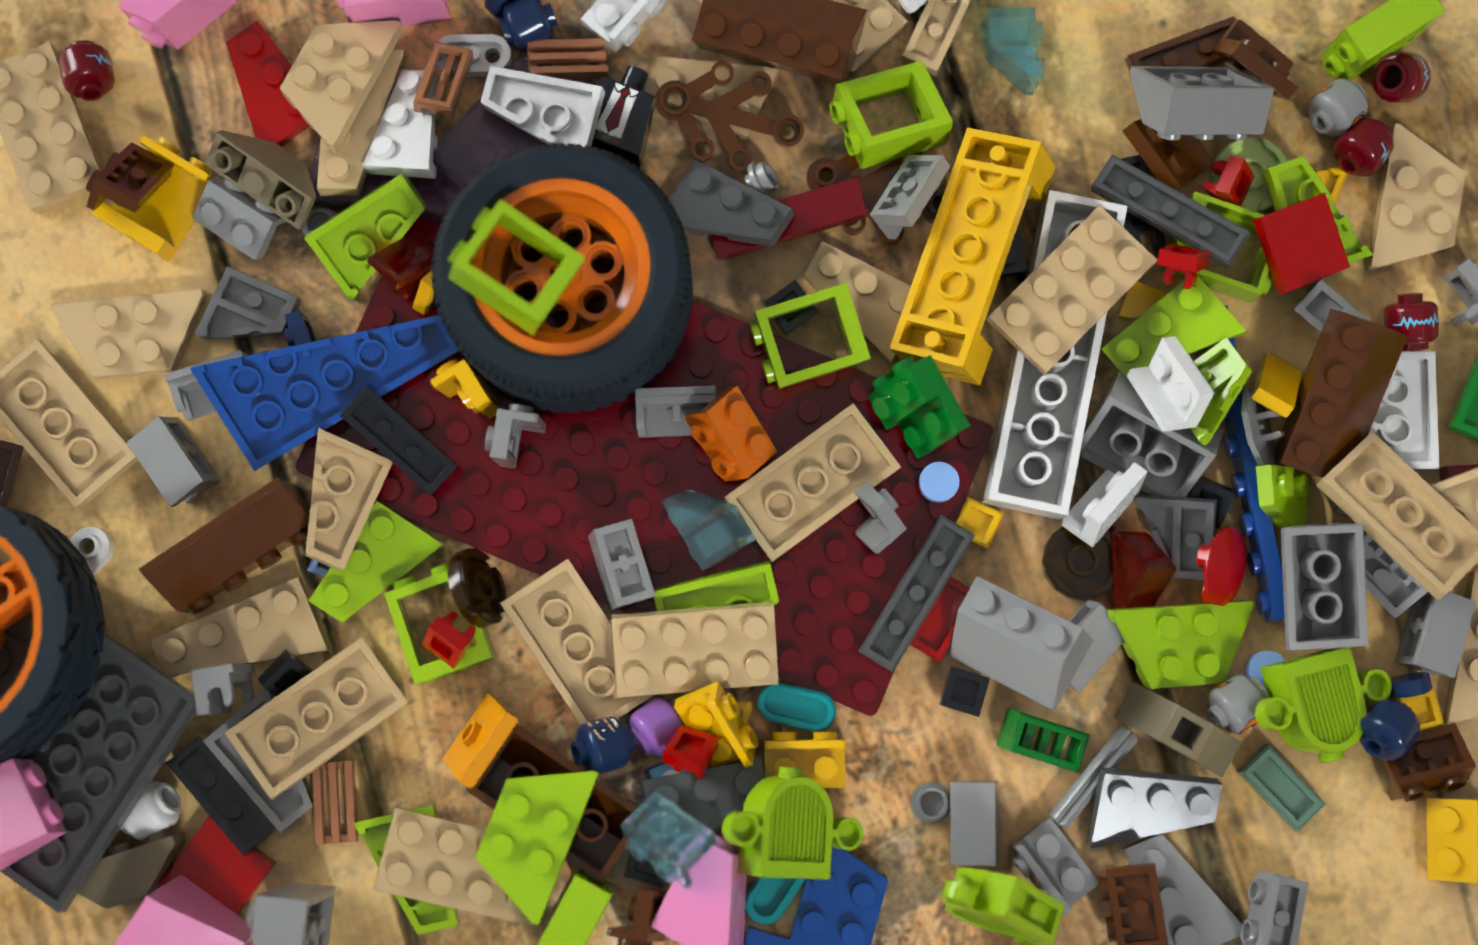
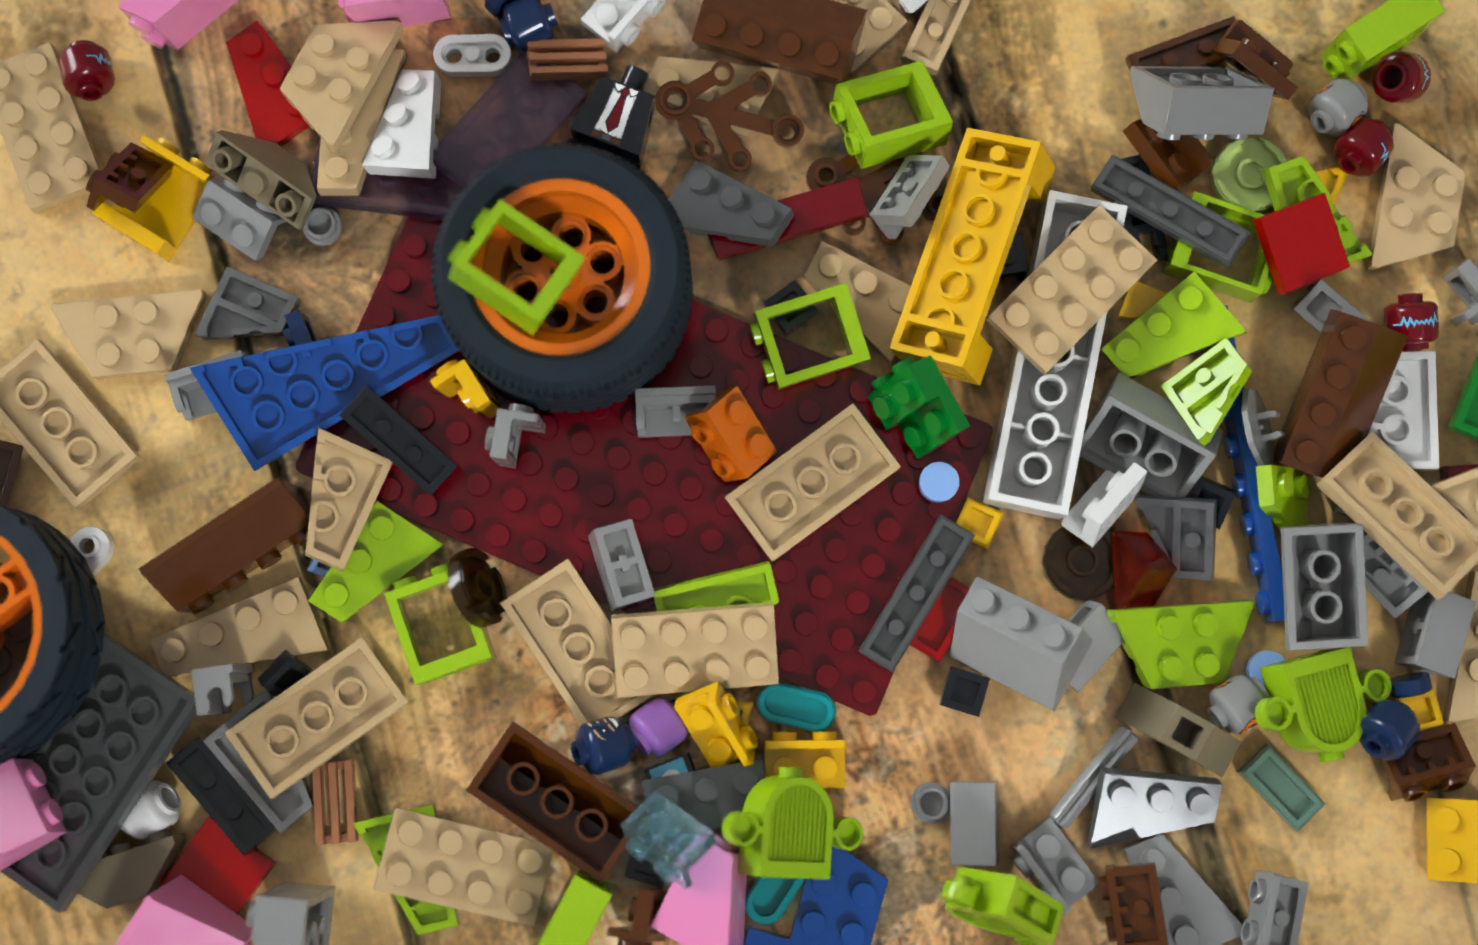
(173, 460): light grey hinge -> none
(364, 229): lime wing -> none
(404, 262): clear red slope -> none
(425, 295): yellow tile -> none
(436, 104): nougat tile -> none
(447, 641): red tile -> none
(480, 740): light orange plate -> none
(533, 835): lime wing -> none
(544, 105): white wing -> none
(690, 750): red tile -> none
(708, 526): clear light blue slope -> none
(762, 178): light grey plate -> none
(884, 523): light grey bracket -> none
(1012, 44): clear light blue slope -> none
(1018, 733): green slope -> none
(1172, 387): white bracket -> none
(1182, 259): red tile -> none
(1223, 566): red dish -> none
(1234, 180): red tile -> none
(1276, 385): yellow tile -> none

